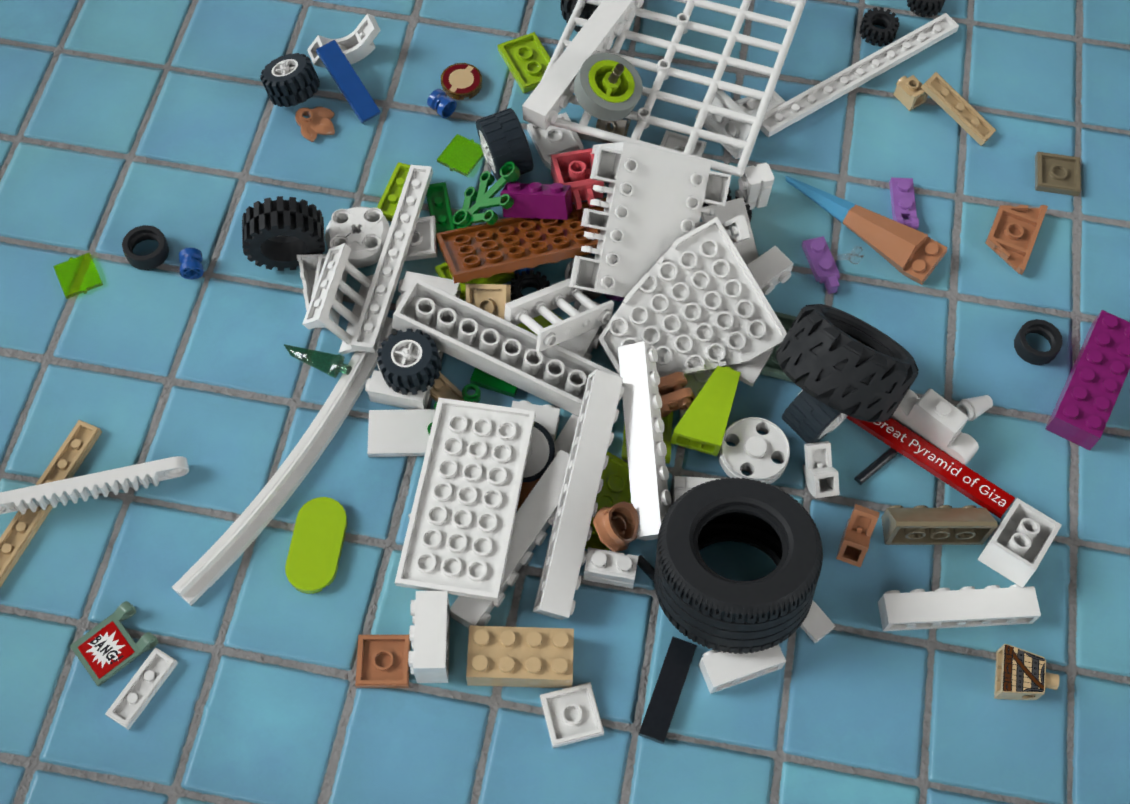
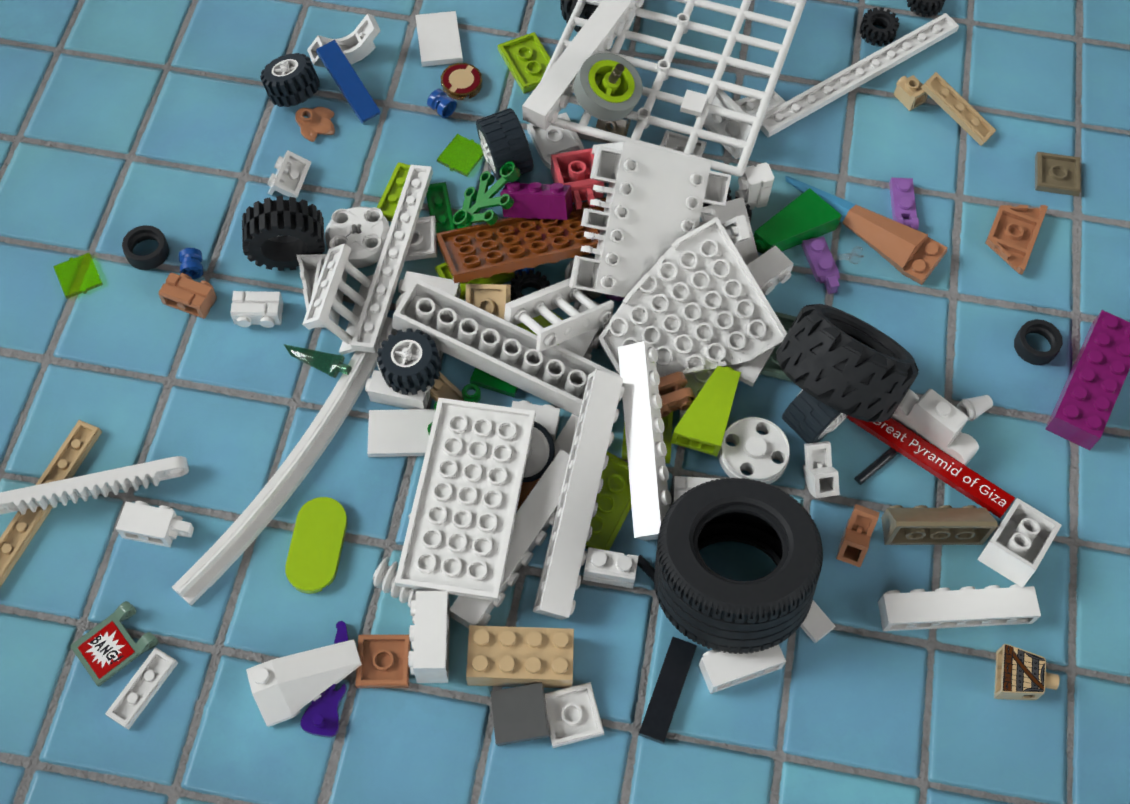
(152, 524): none -> white hinge
(188, 295): none -> nougat brick
(256, 308): none -> white brick
(290, 174): none -> white bracket
(293, 681): none -> white wedge
(322, 715): none -> dark purple piece
(385, 578): none -> white piece
(439, 38): none -> white tile
(519, 714): none -> dark grey tile
(617, 525): nougat hat -> none
(693, 103): none -> white tile
(799, 221): none -> green slope

